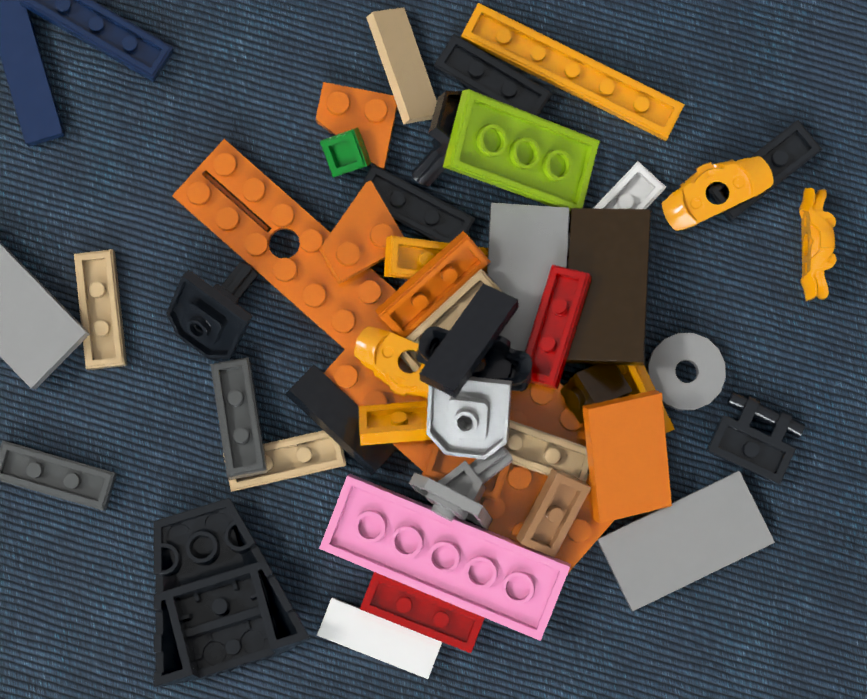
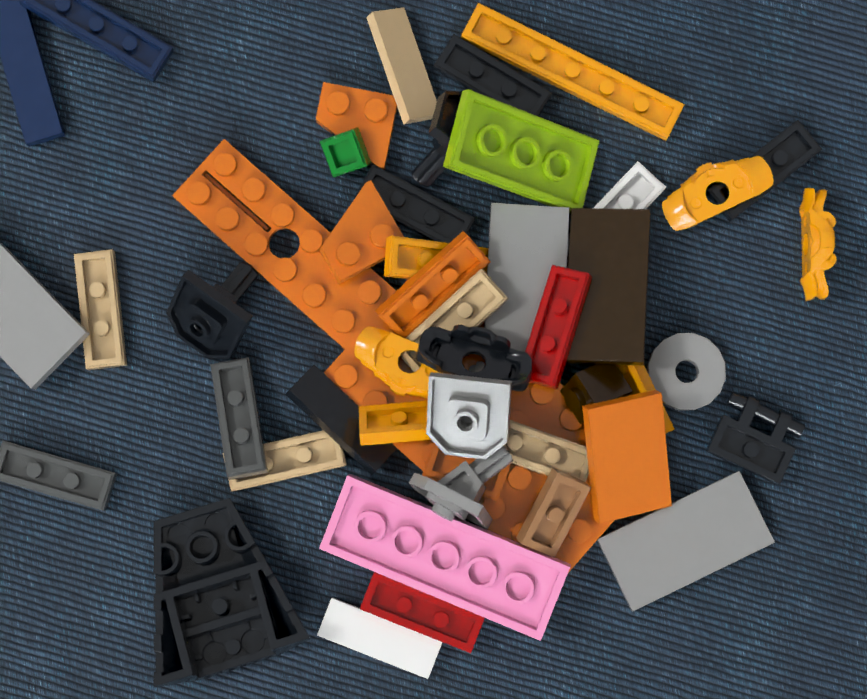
(469, 340): black tile -> none

